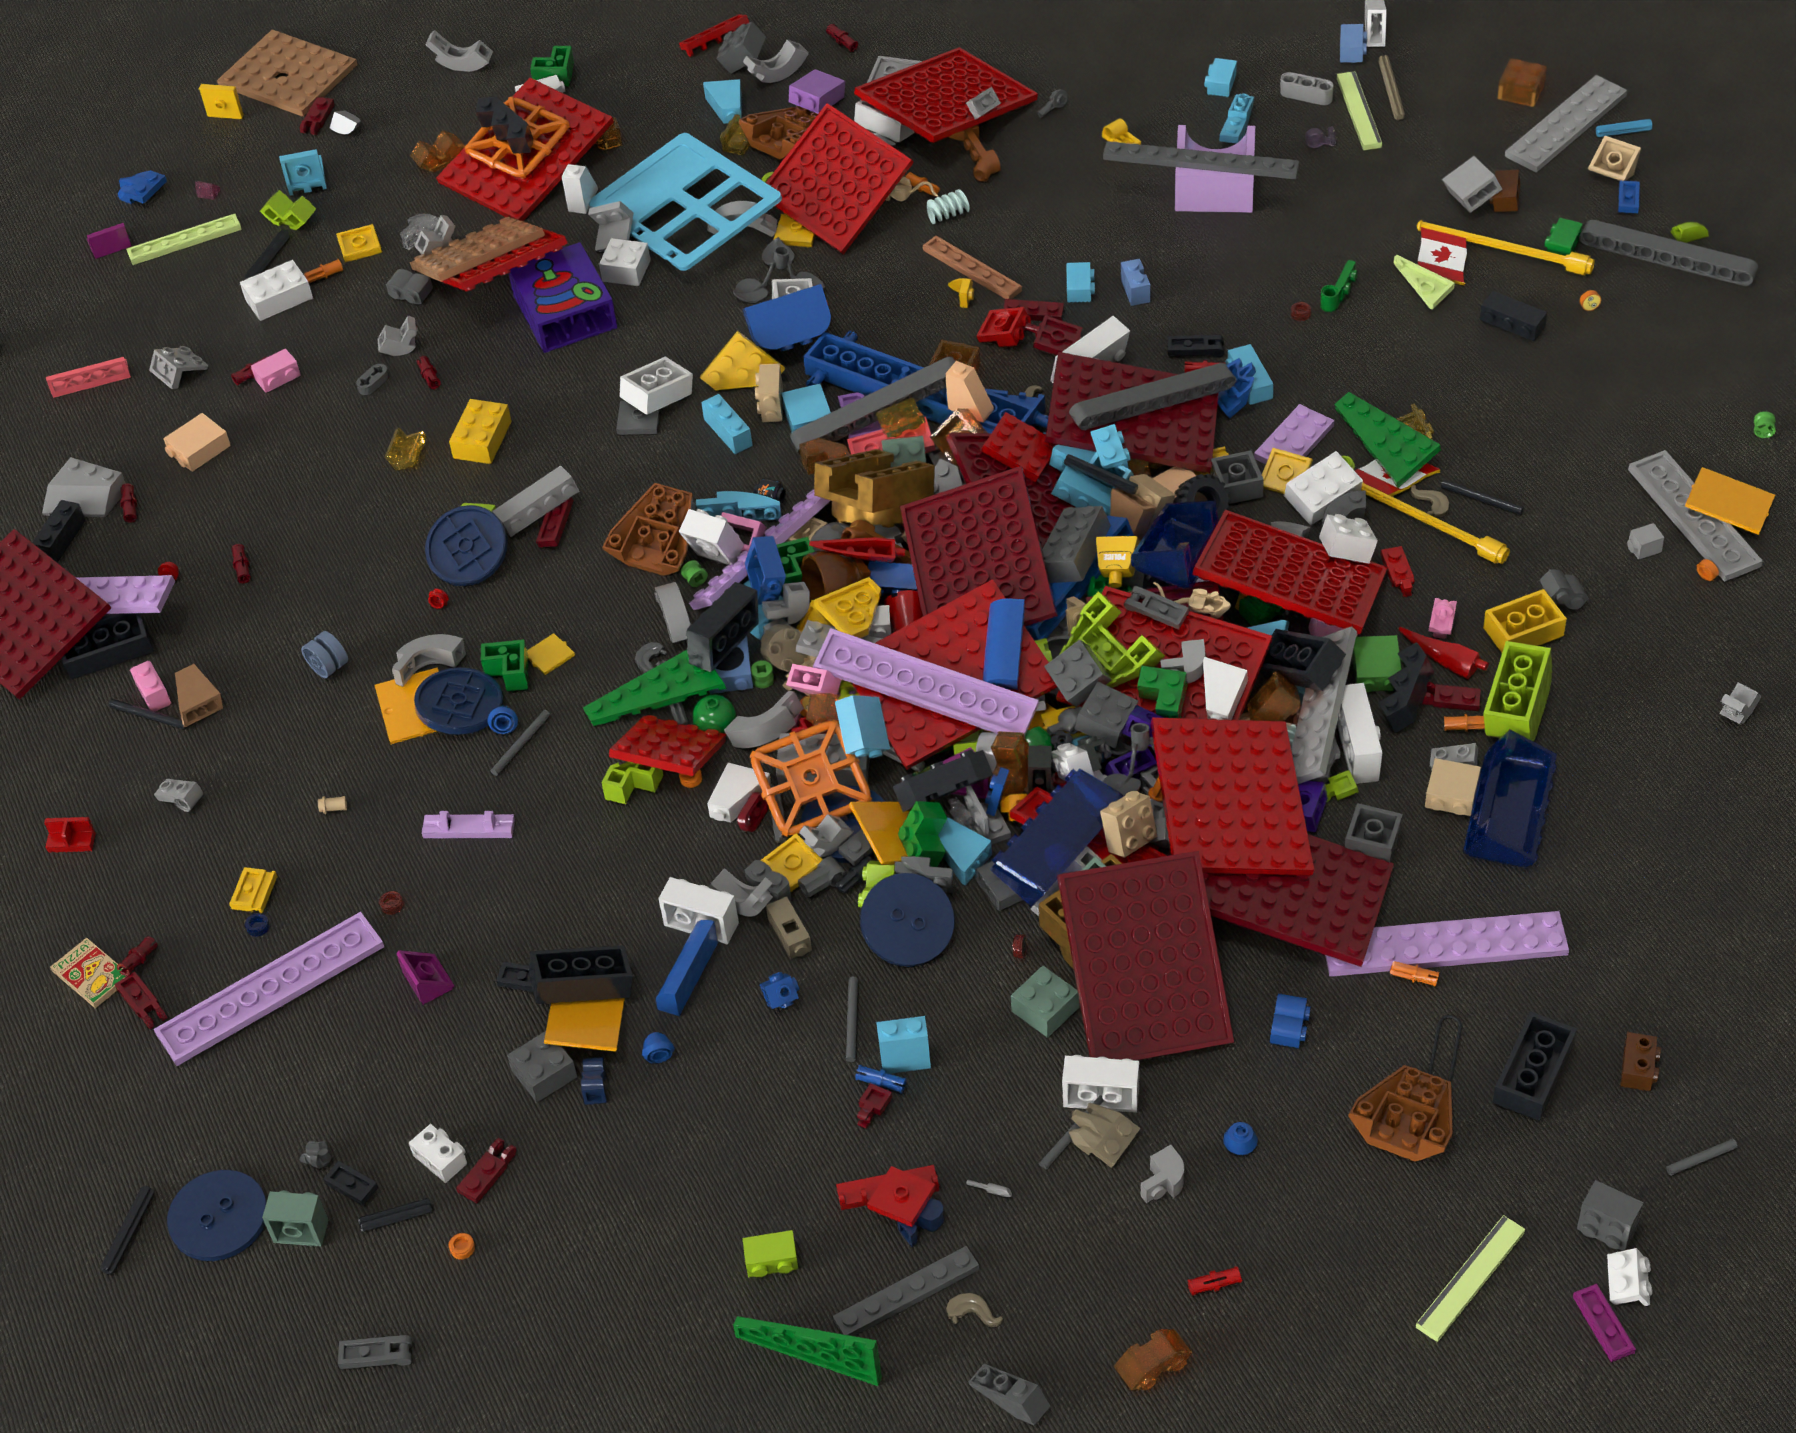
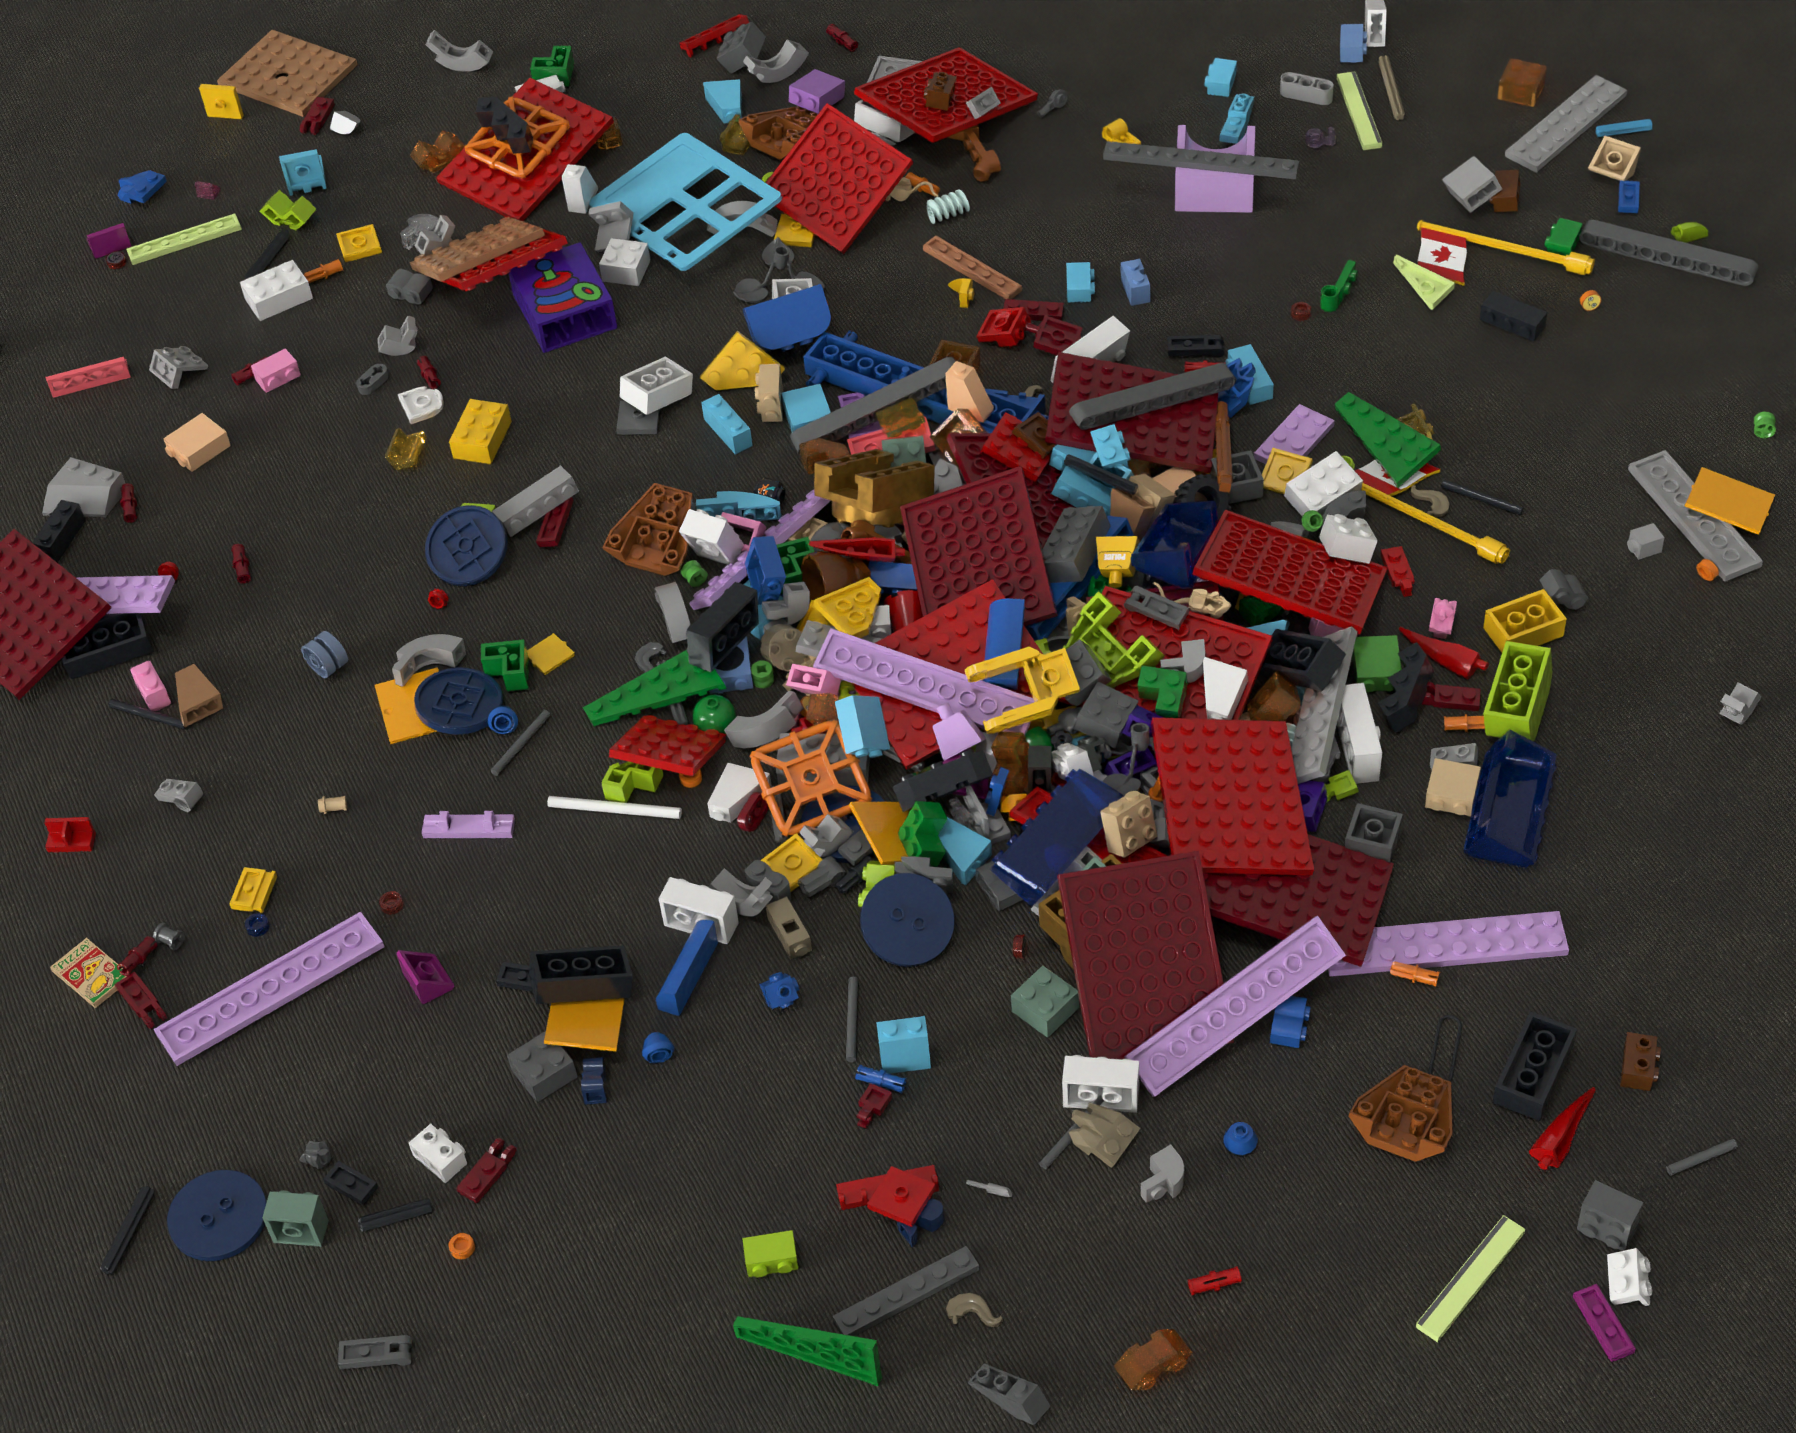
(116, 260): none -> tile
(168, 936): none -> dark grey bush
(421, 403): none -> white tile
(614, 807): none -> white piece
(940, 90): none -> reddish brown brick
(955, 731): none -> lavender torso
(1034, 433): none -> reddish brown tile
(1047, 676): none -> yellow plate
(1223, 448): none -> dark orange piece
(1235, 1005): none -> lavender plate
(1312, 520): none -> bright green plate
(1557, 1138): none -> red piece

